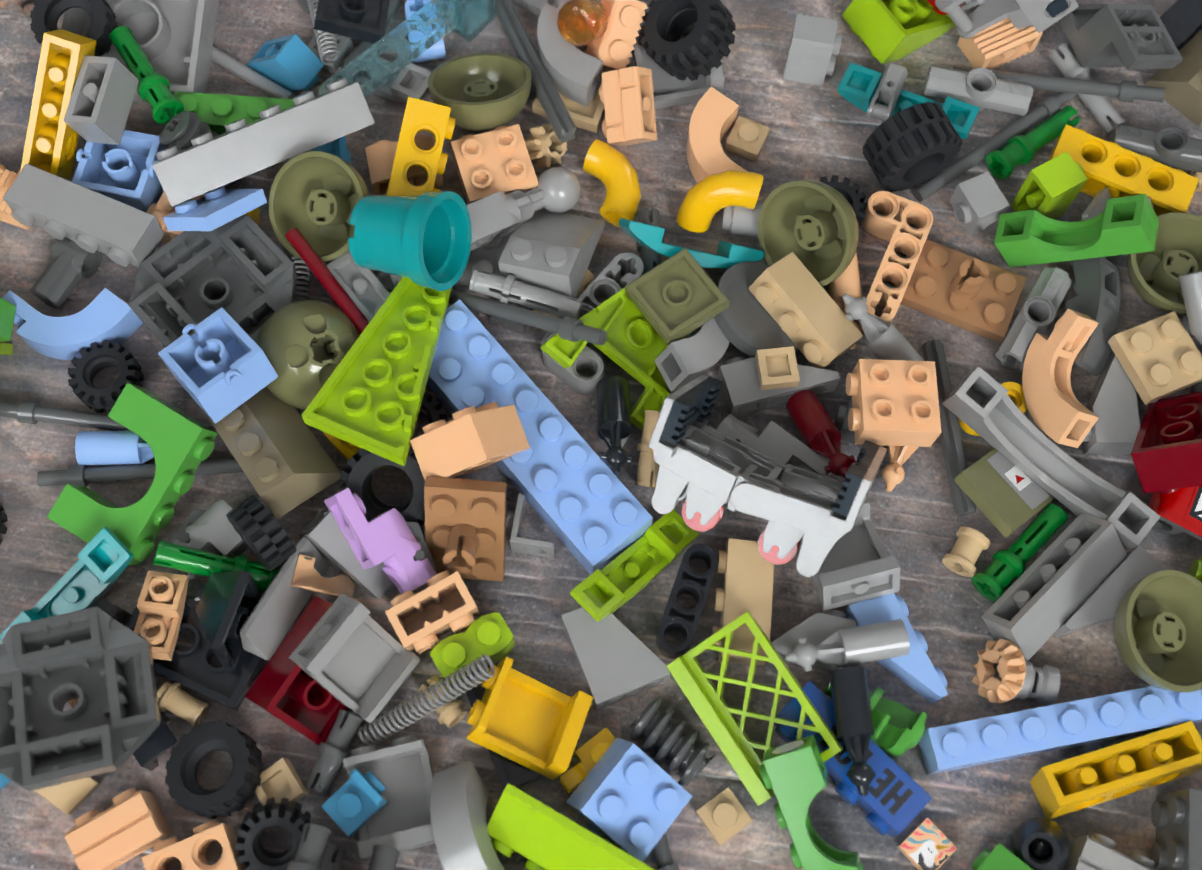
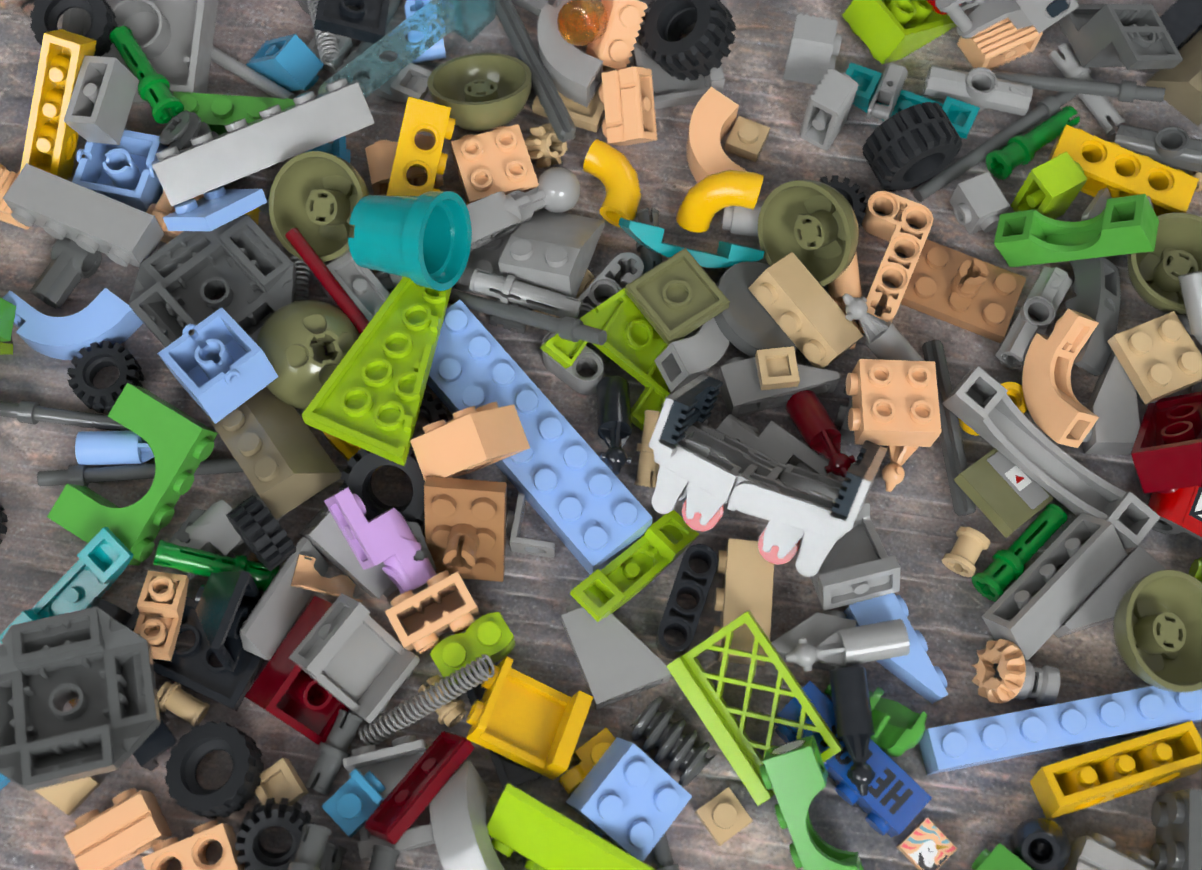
(418, 787): none -> dark red tile
(828, 108): none -> light grey brick

